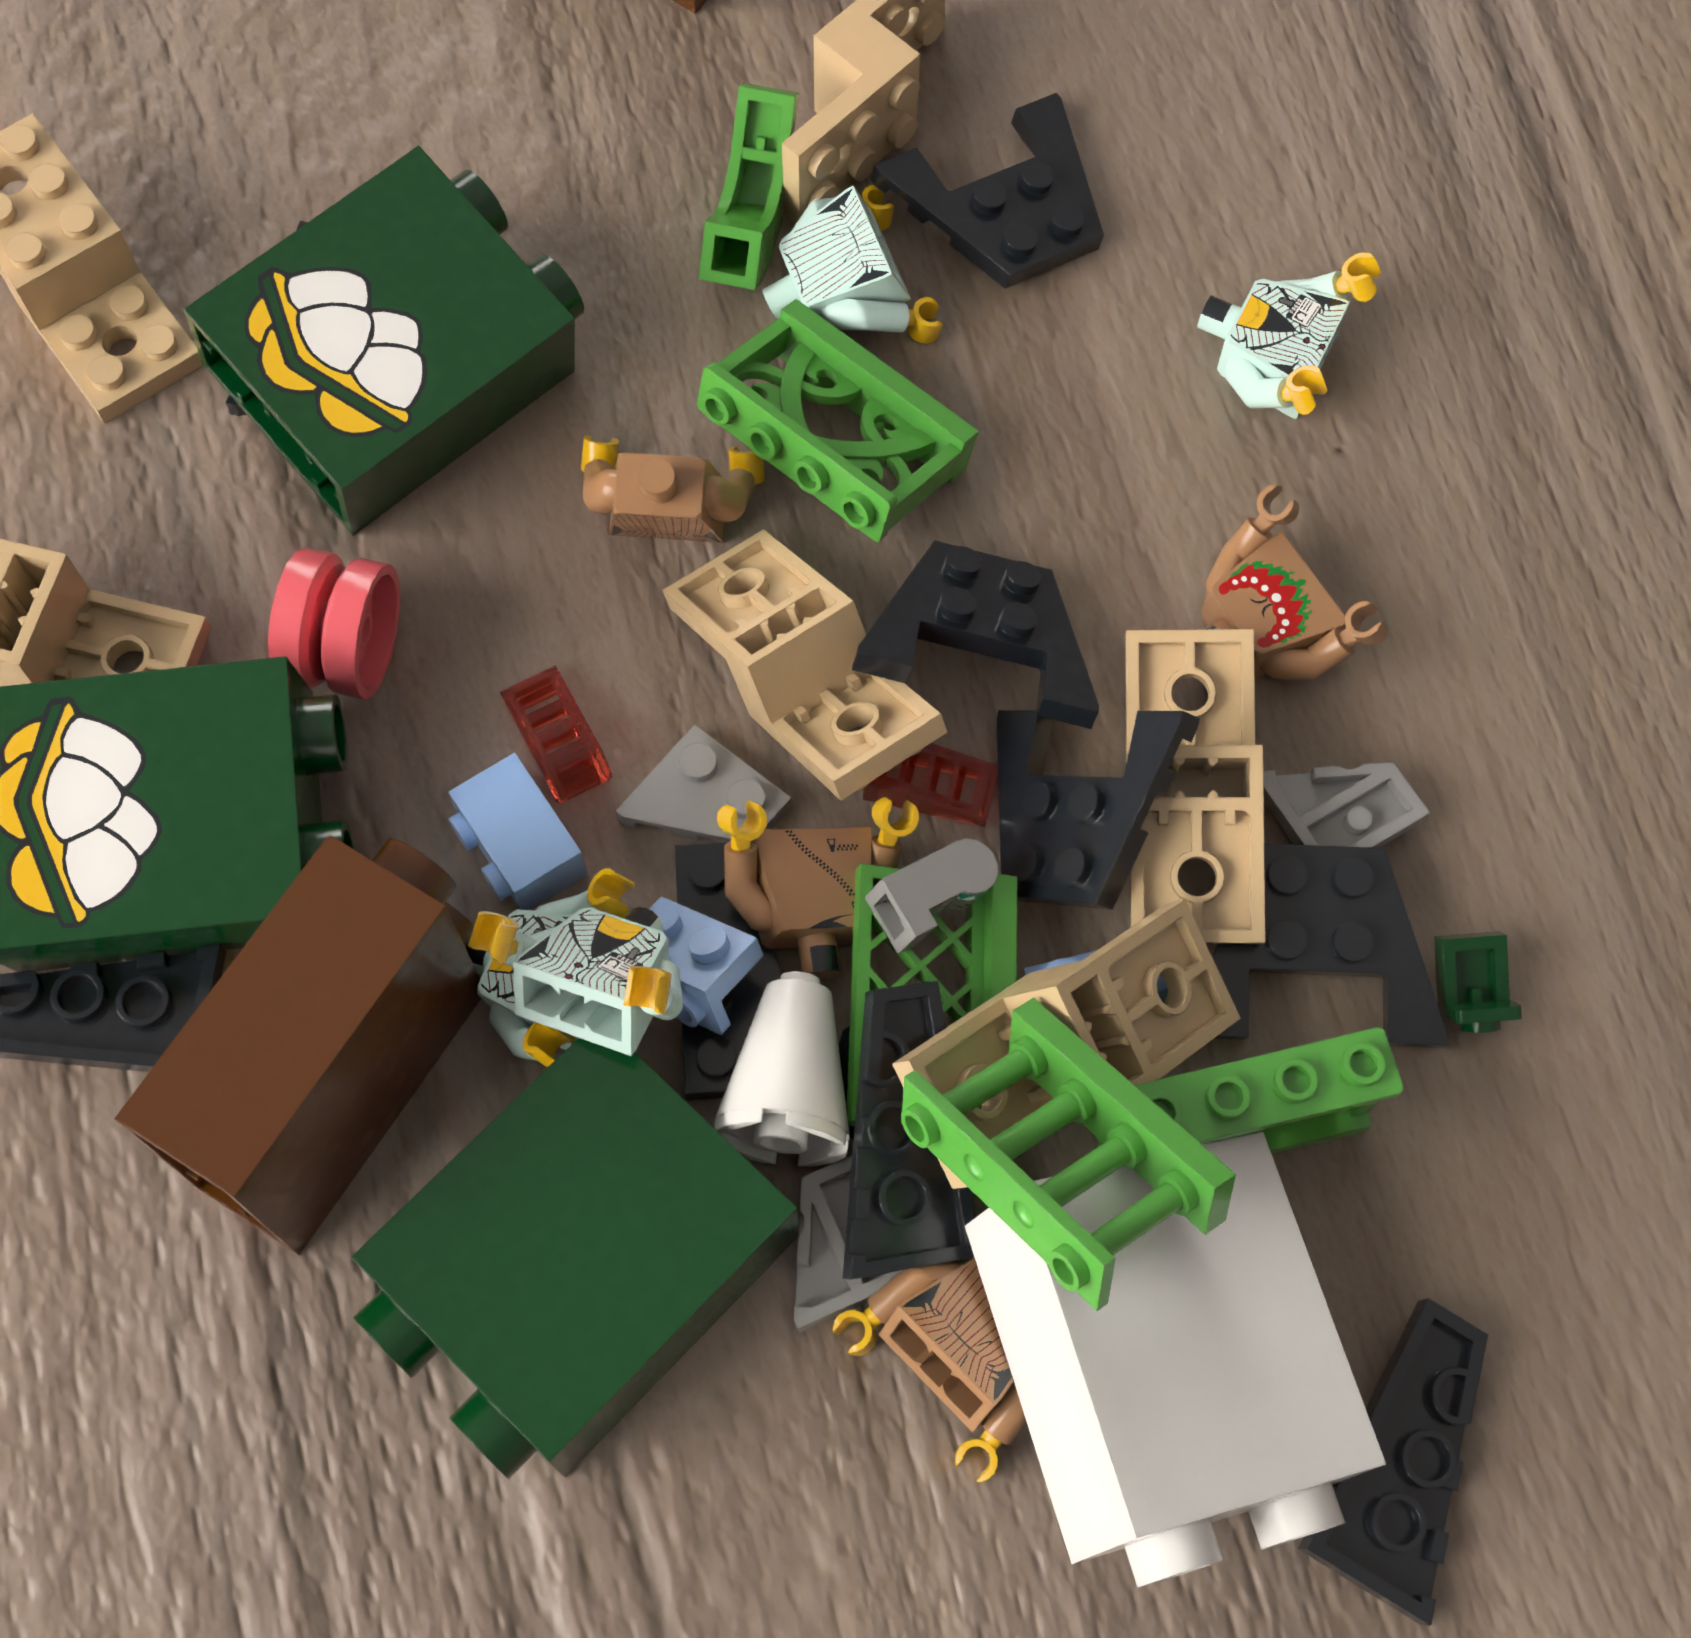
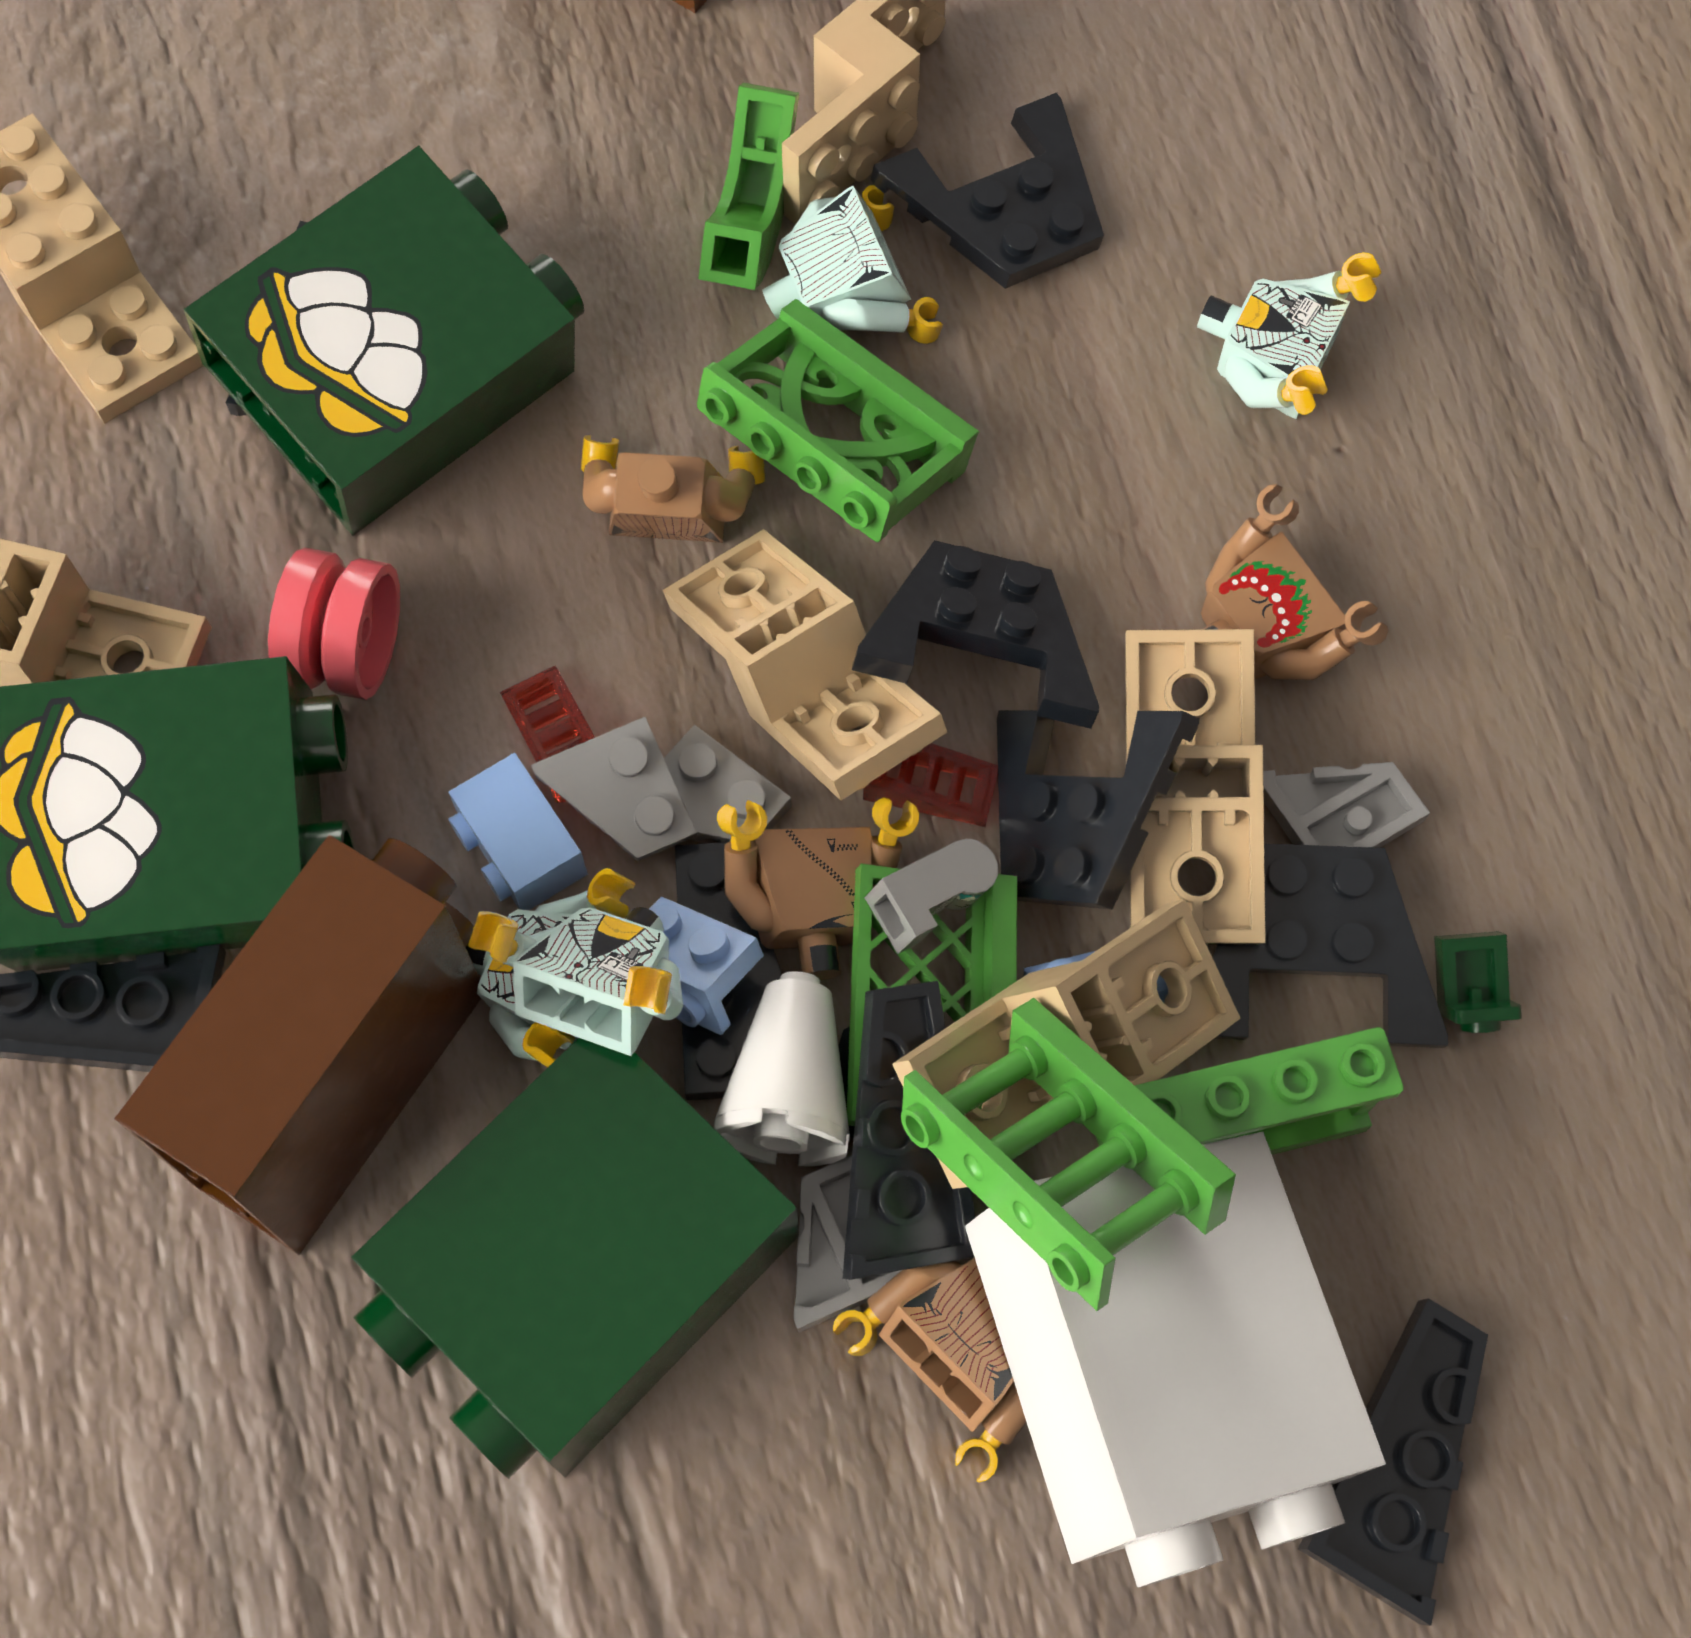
(622, 789): none -> light grey wing

